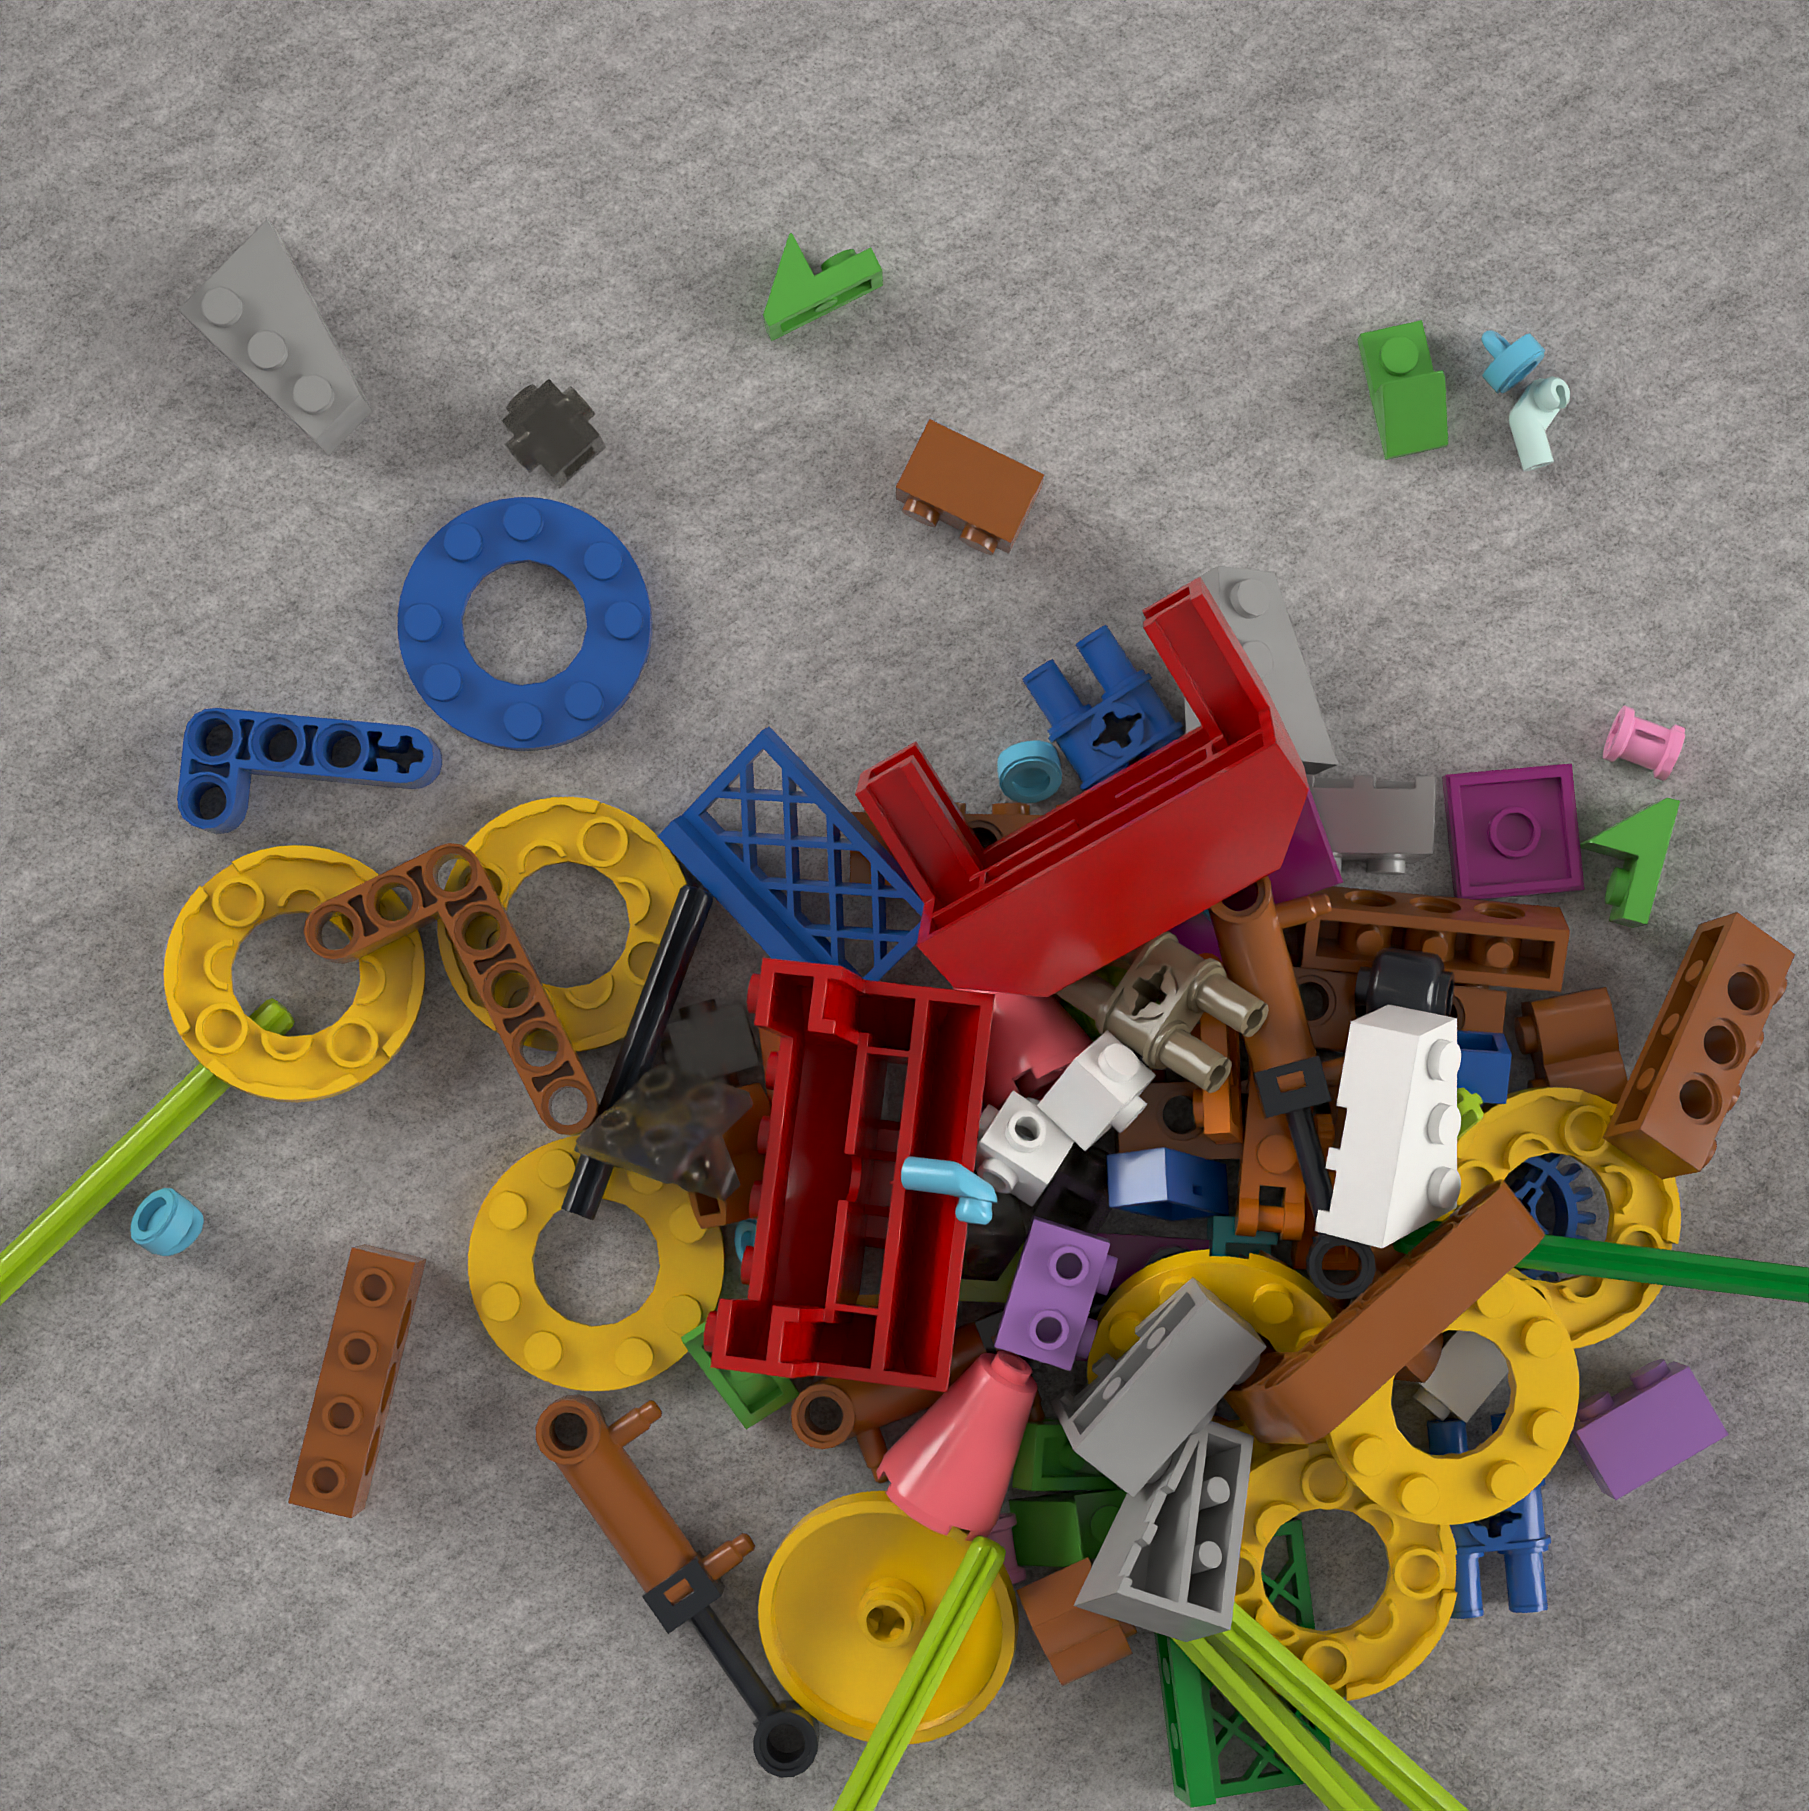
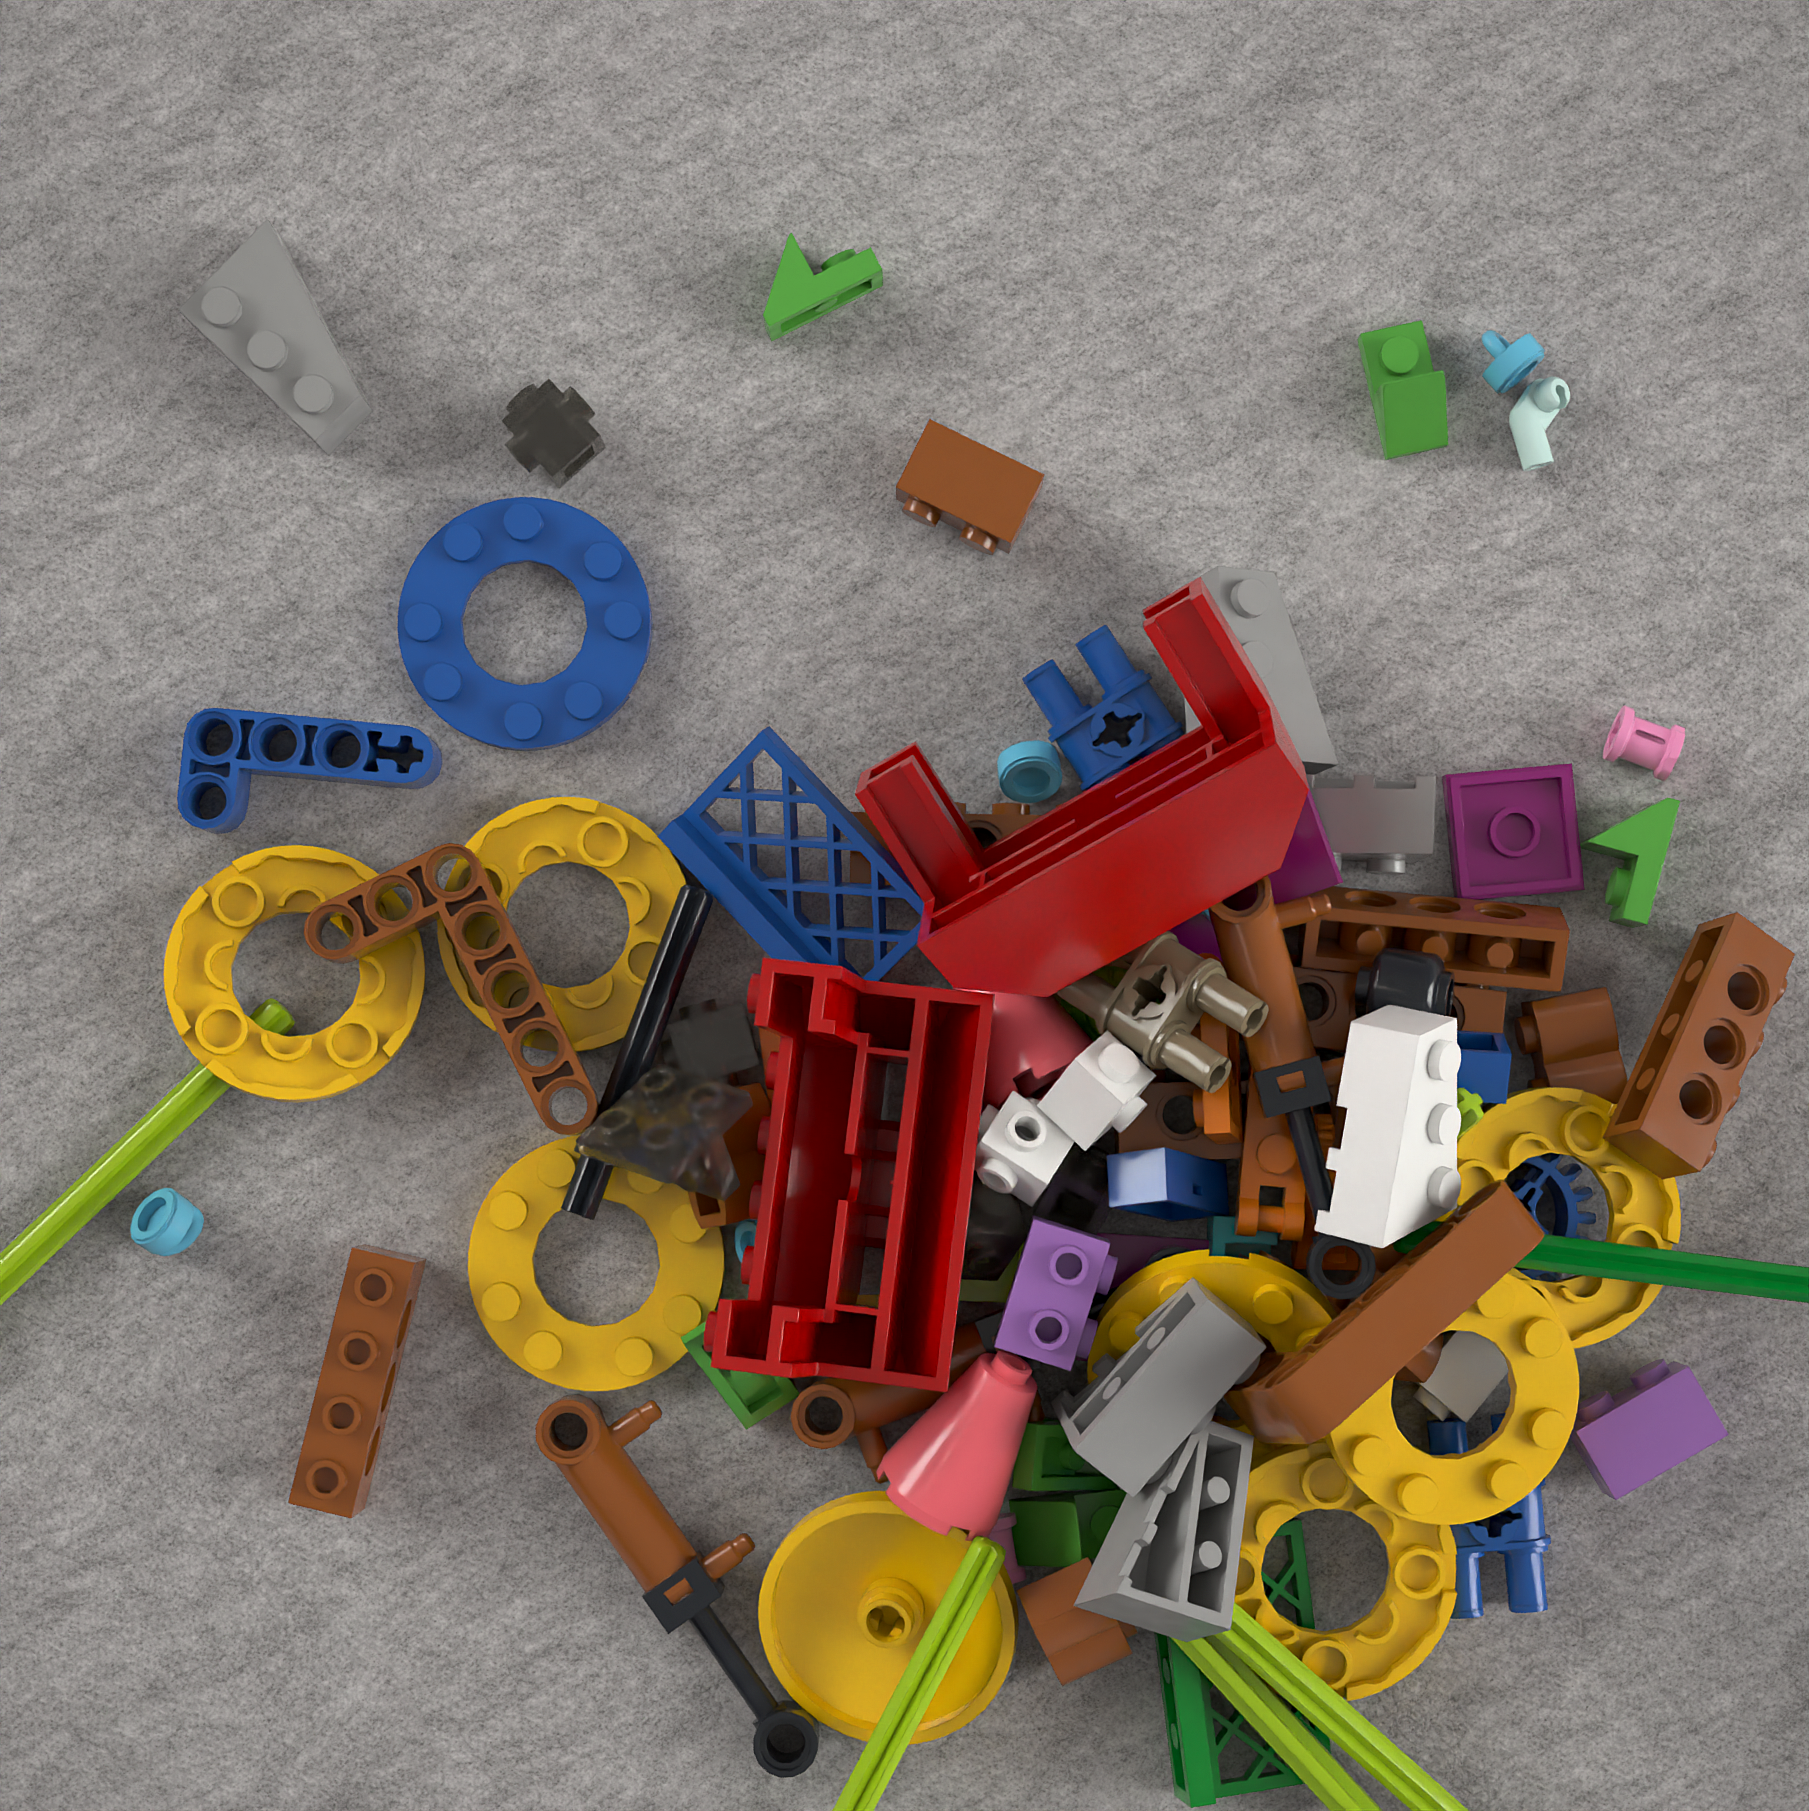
(951, 1179): medium azure arm -> none

